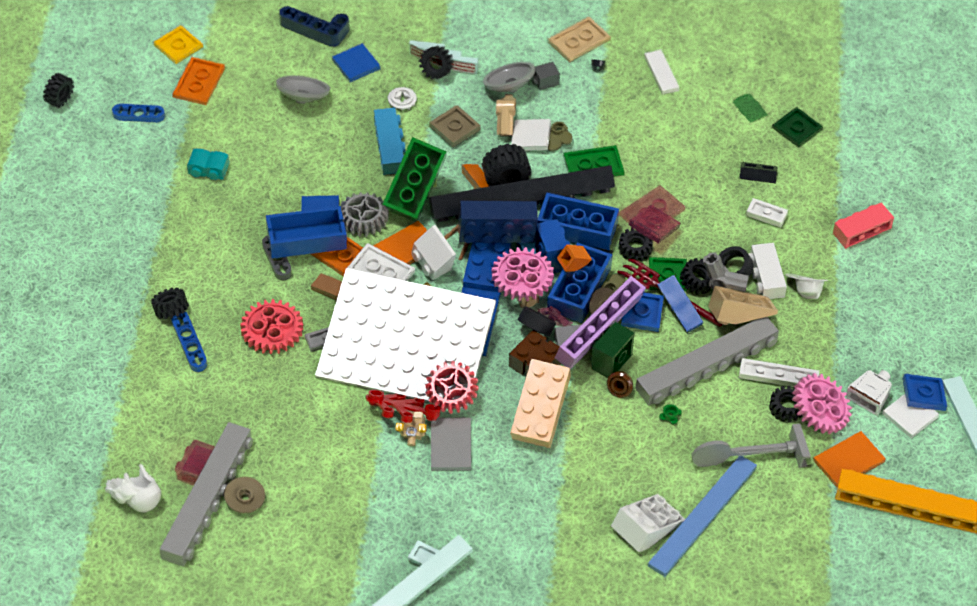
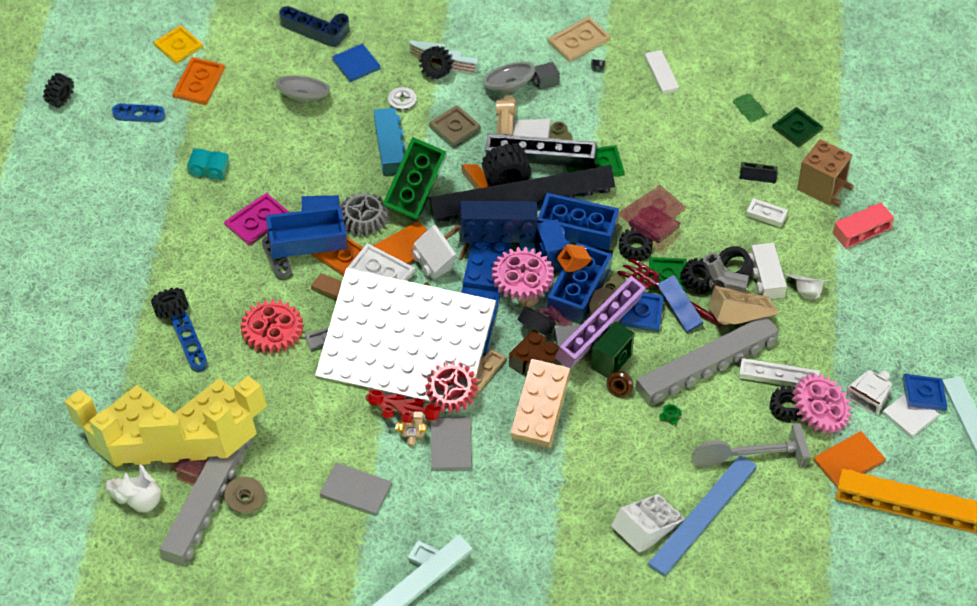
(144, 430): none -> light yellow brick
(250, 222): none -> dark pink tile
(355, 489): none -> light grey tile
(488, 368): none -> tan tile
(550, 150): none -> black brick
(825, 173): none -> medium nougat container

